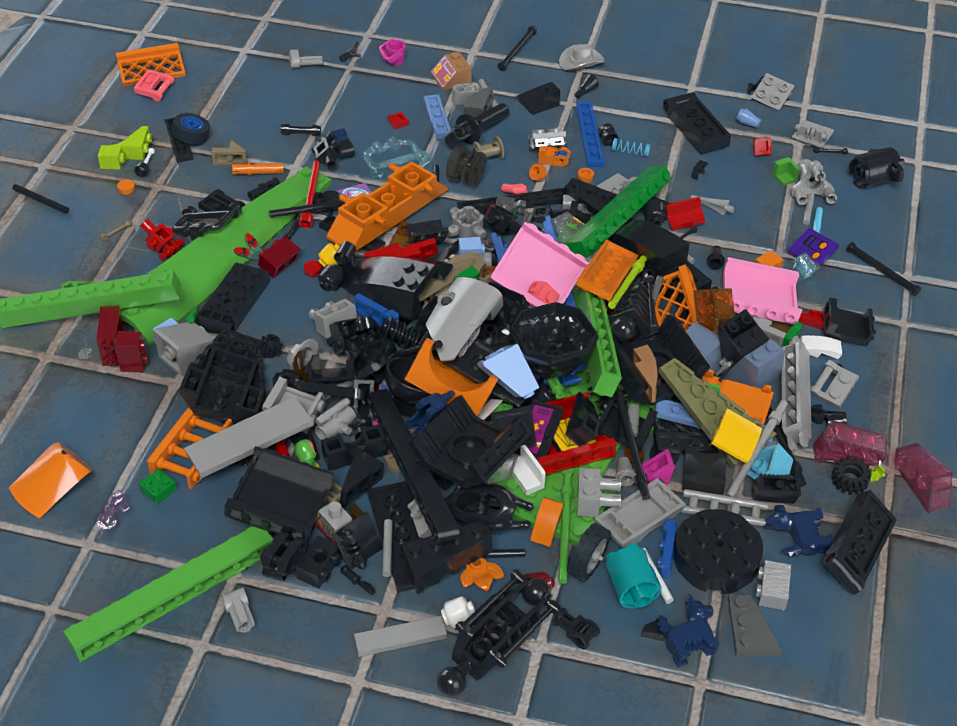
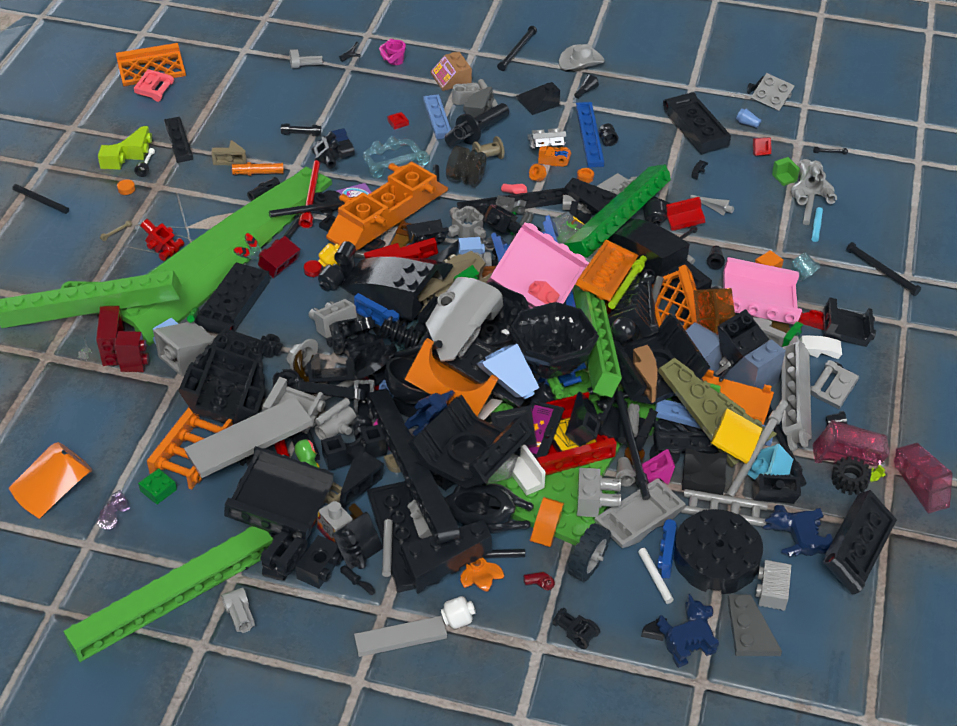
(190, 128): black wheel -> none
(190, 213): black bar -> none
(217, 202): black plate -> none
(535, 592): black piece -> none
(540, 212): black slope -> none
(567, 495): bright green bar -> none
(633, 577): teal cylinder -> none
(646, 152): medium azure piece -> none
(812, 133): light grey hinge -> none
(815, 245): dark purple tile -> none
(818, 414): black bar -> none
(877, 167): black container -> none

